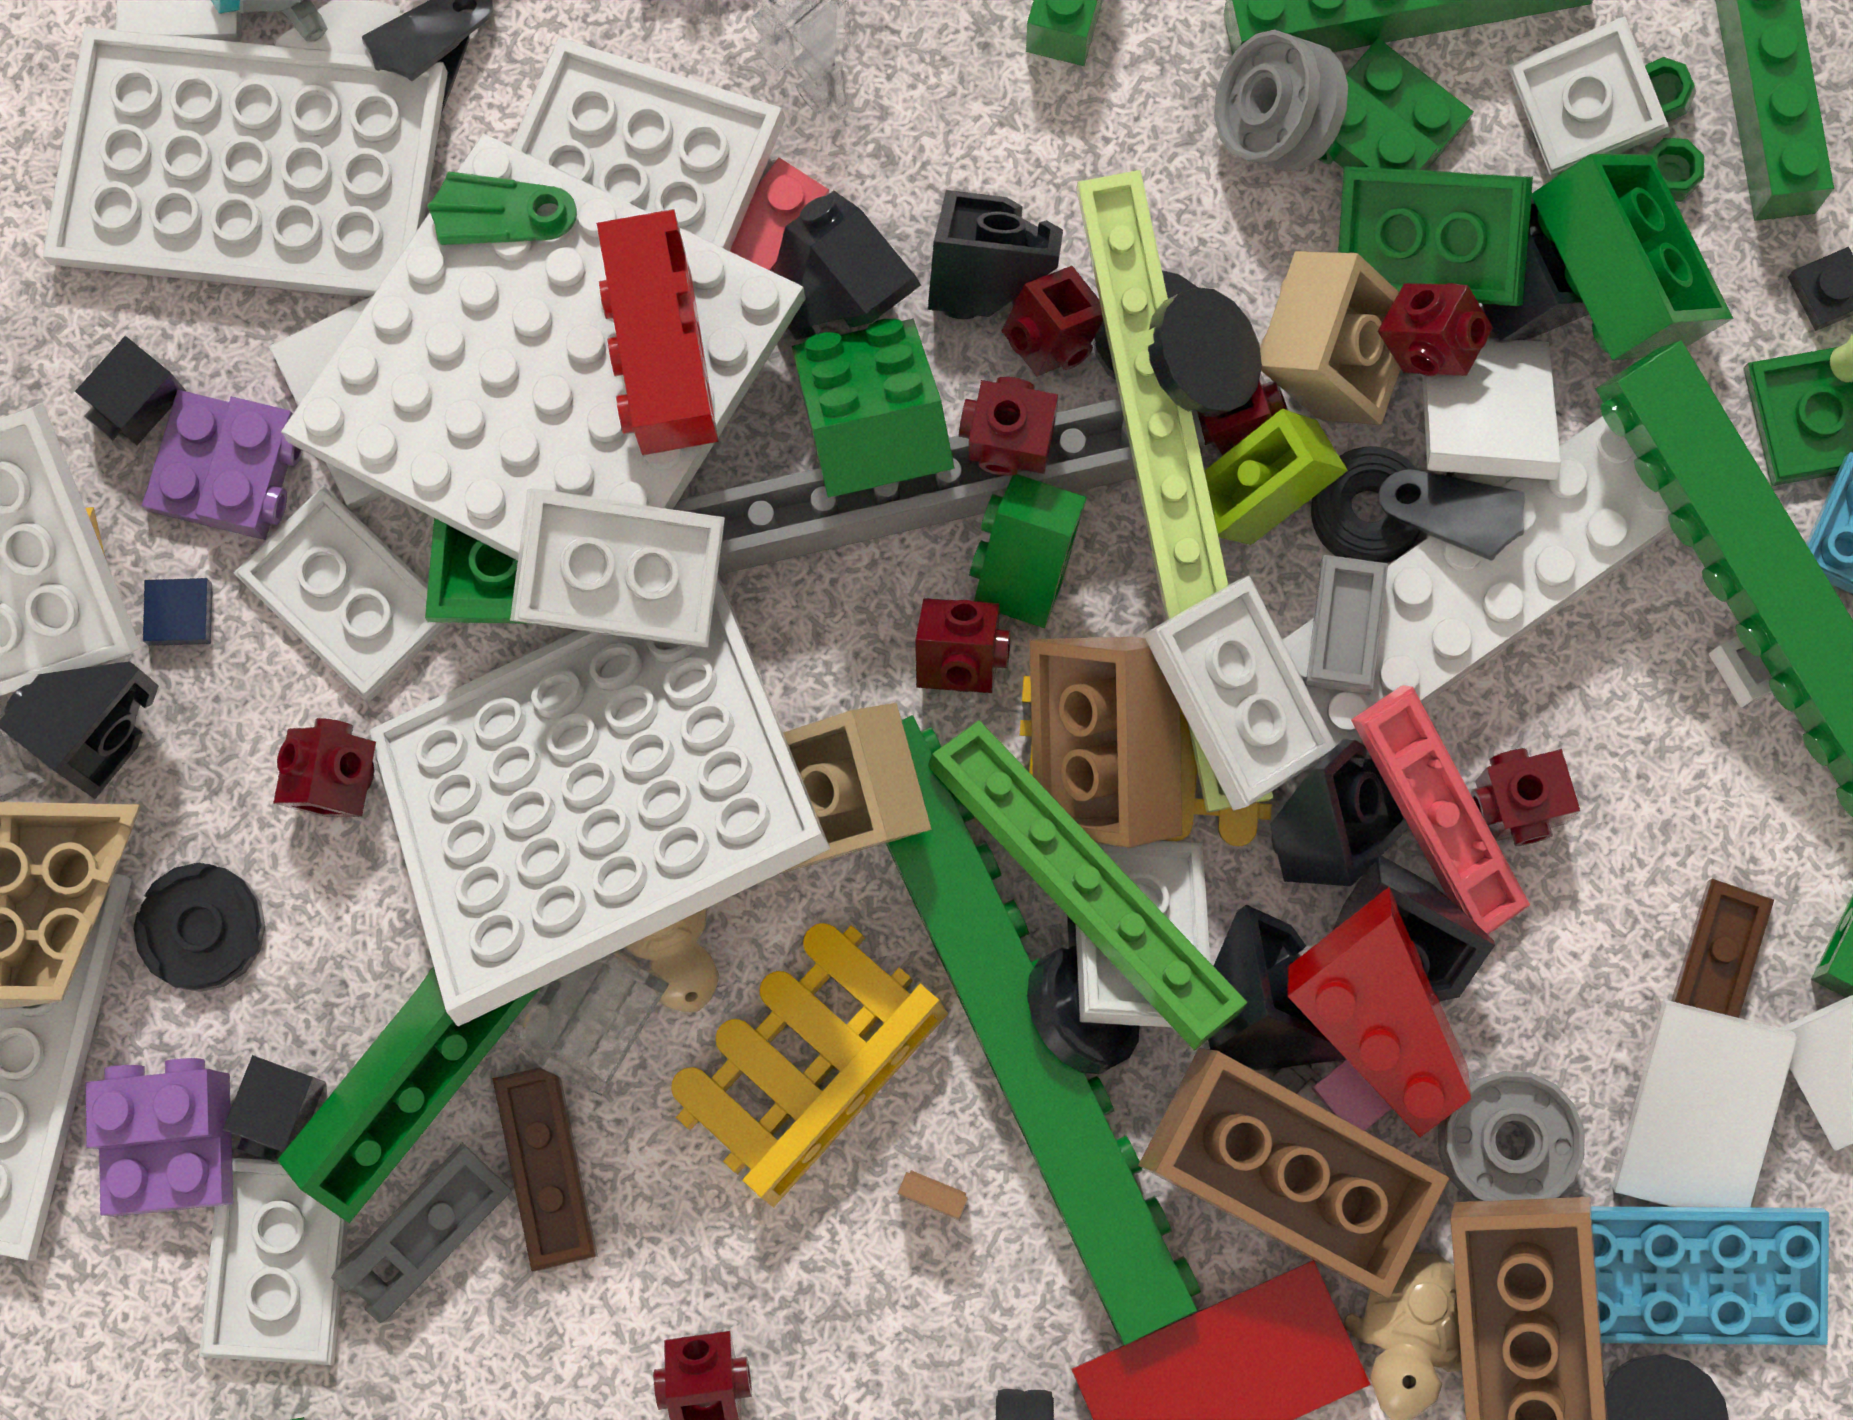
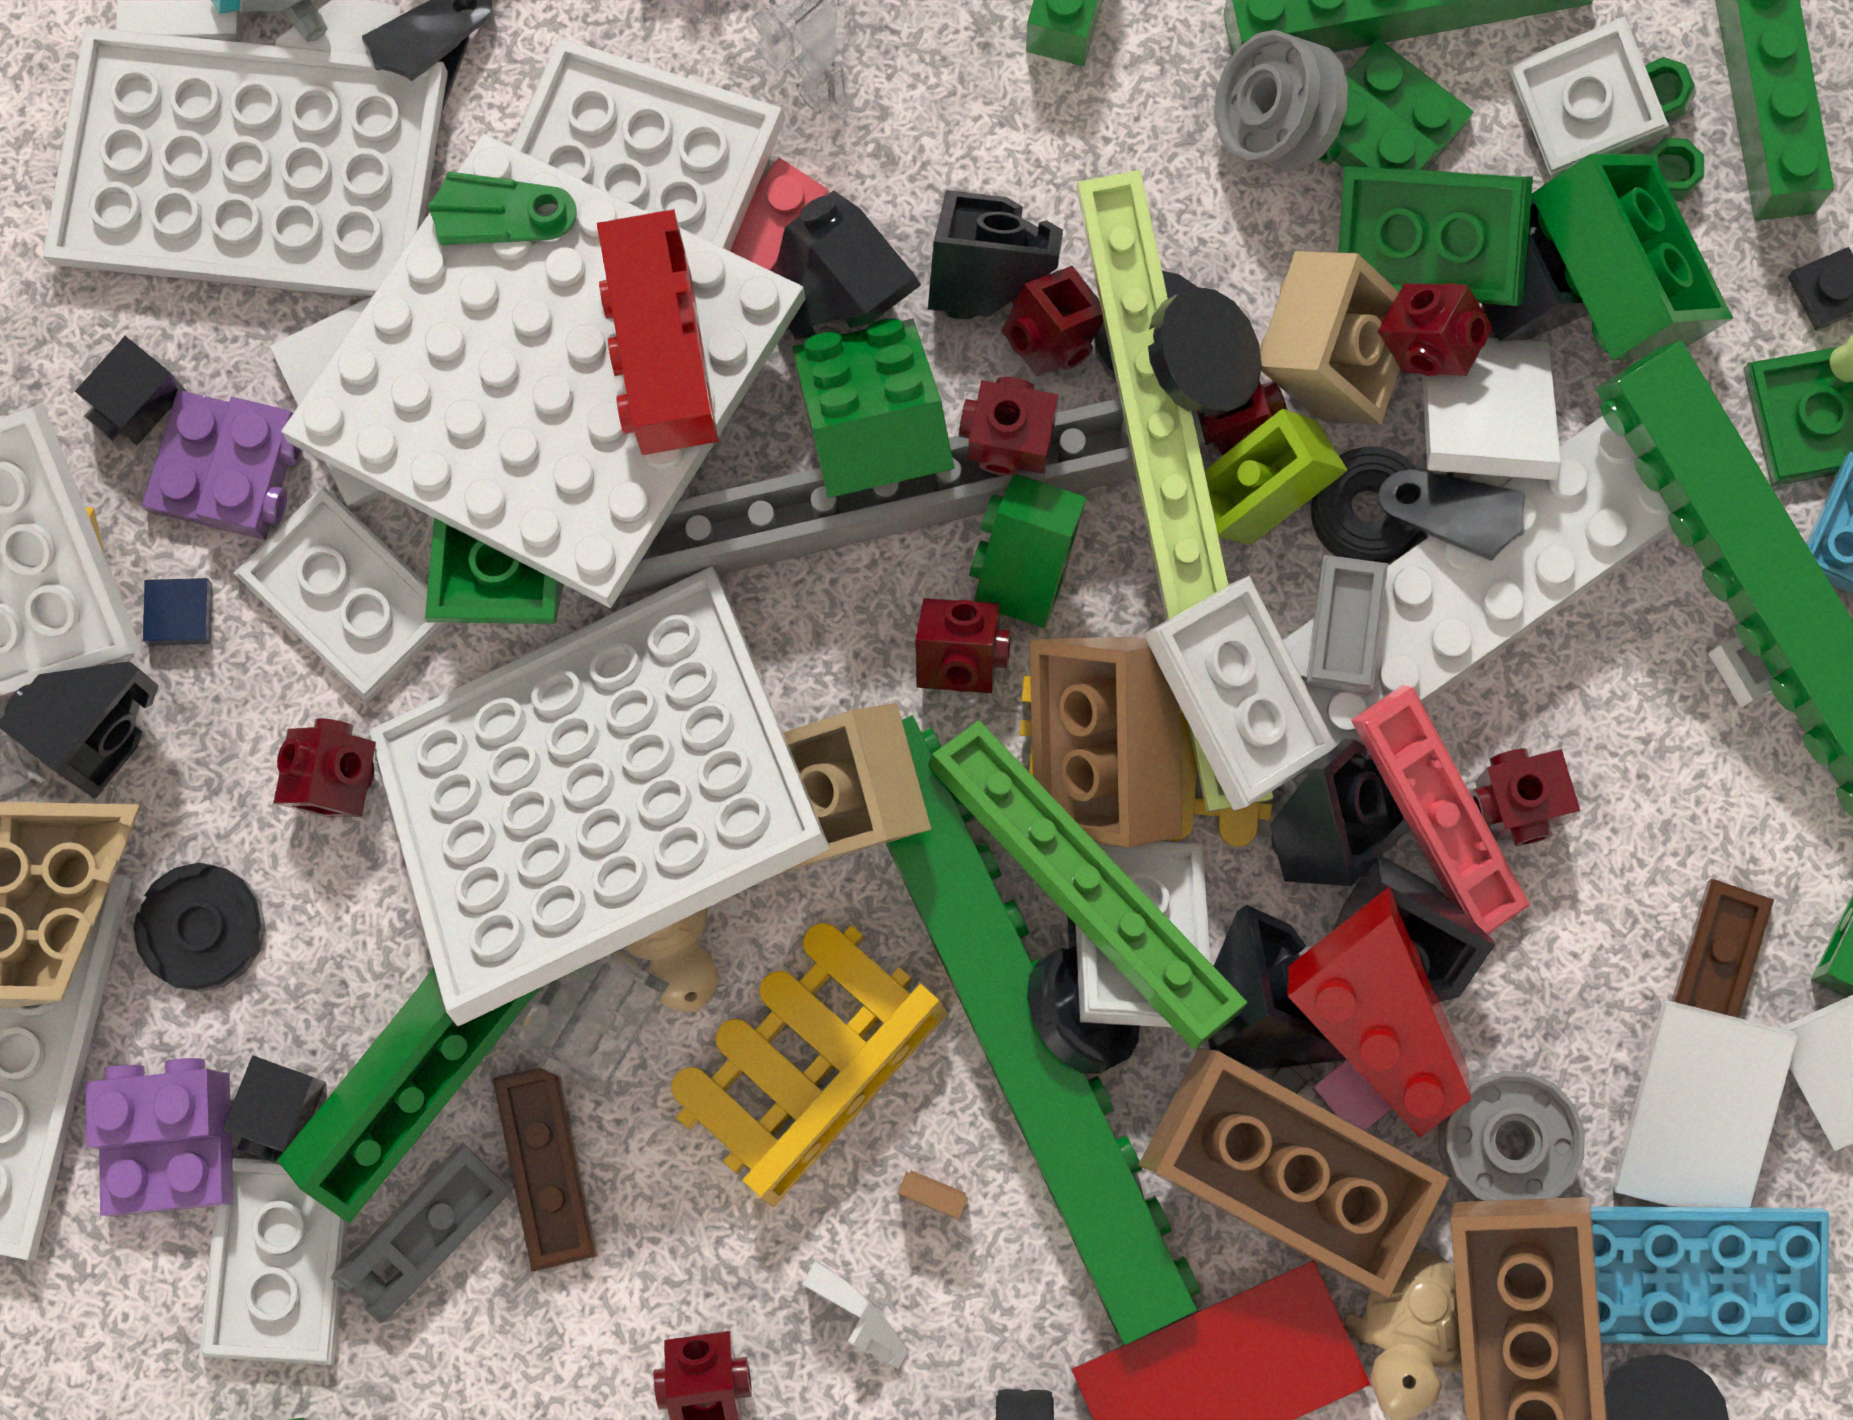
(617, 568): white tile -> none
(873, 1329): none -> white slope

